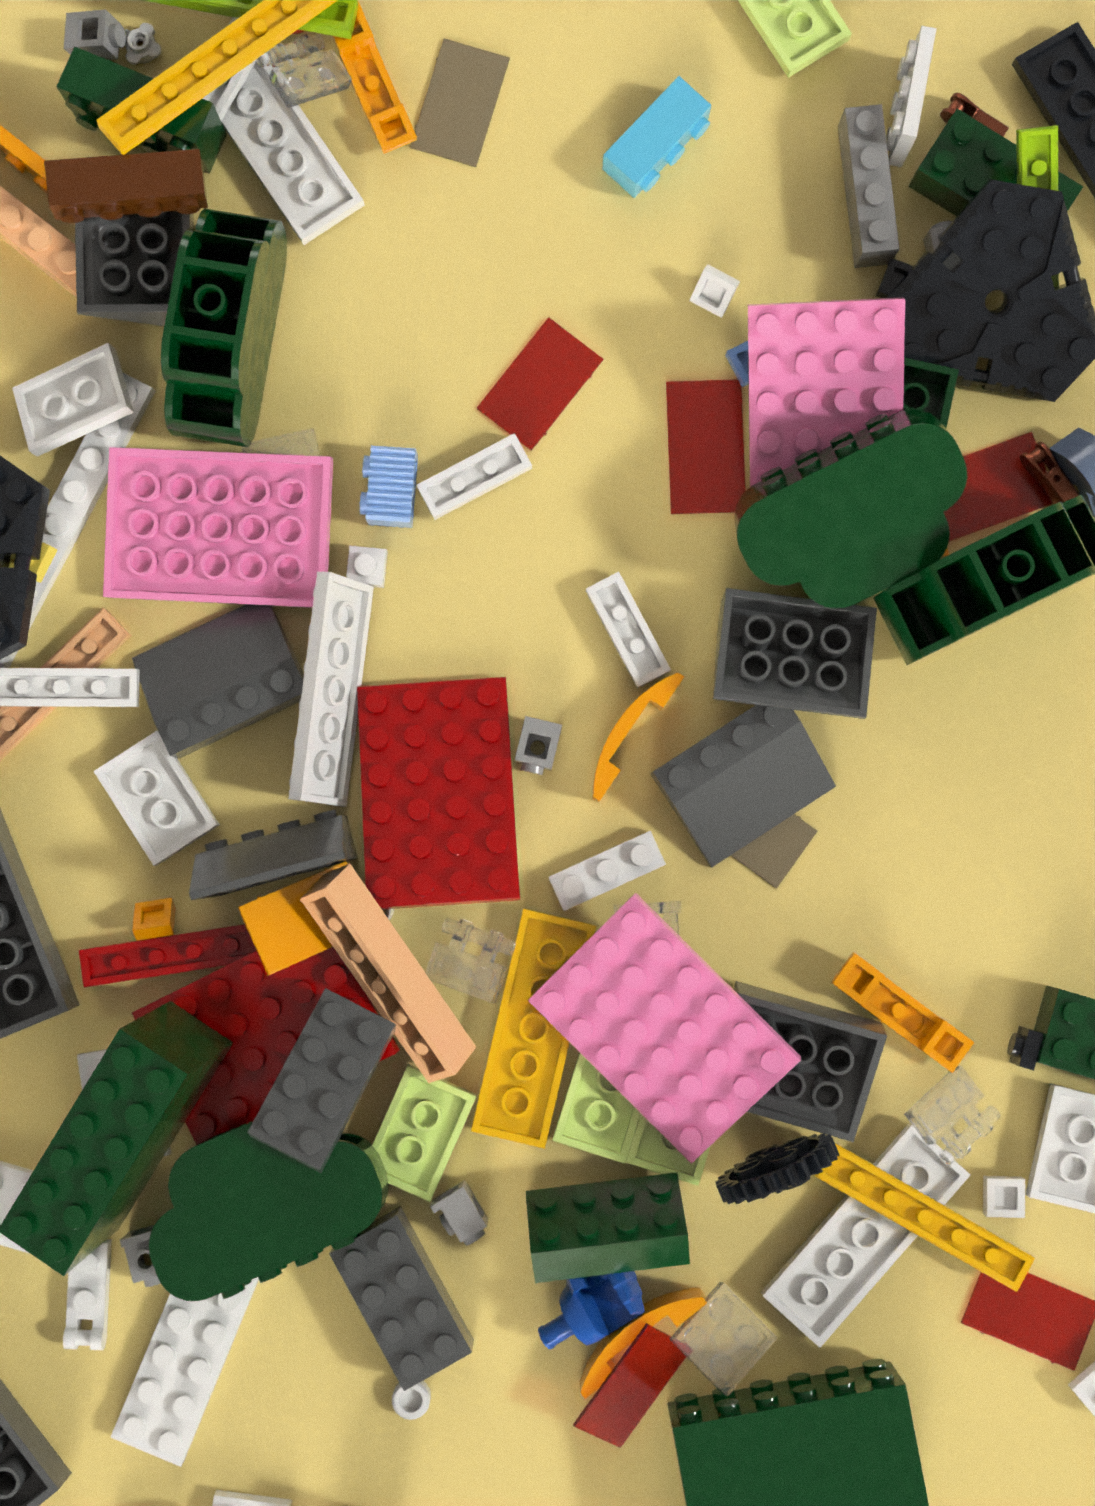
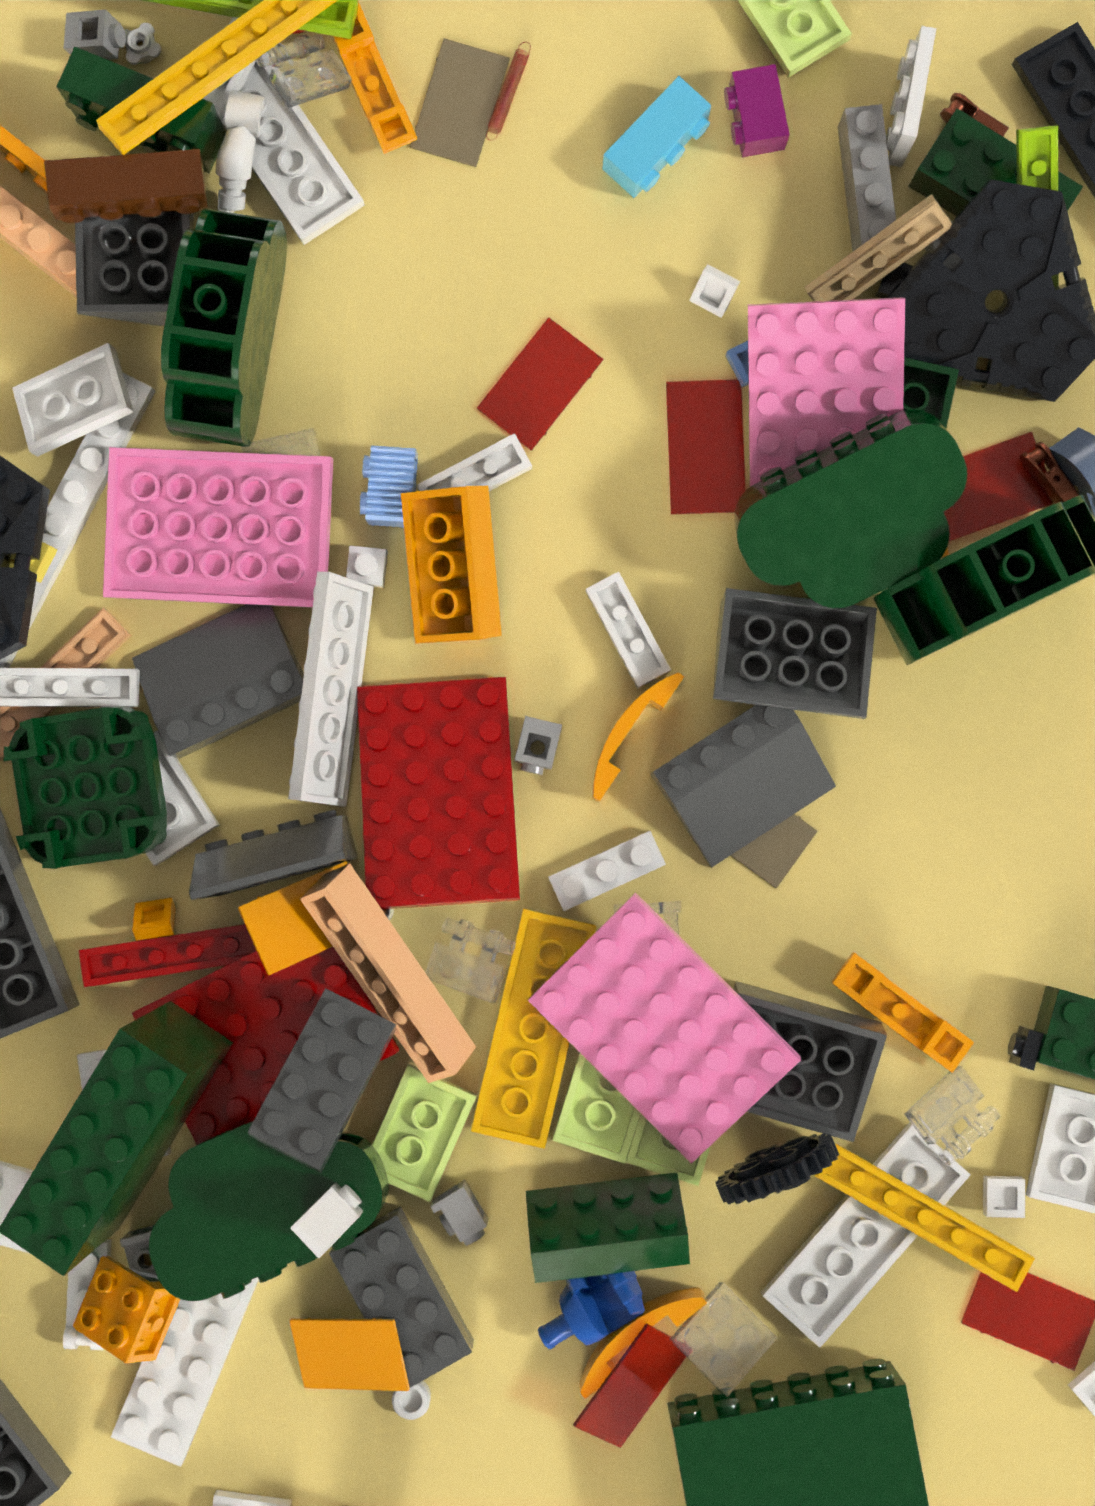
(88, 786): none -> dark green plate
(125, 1312): none -> light orange bracket
(237, 148): none -> white piece
(328, 1218): none -> white slope
(349, 1354): none -> light orange window
(451, 564): none -> light orange slope
(510, 83): none -> red piece
(757, 111): none -> magenta brick
(882, 253): none -> tan tile

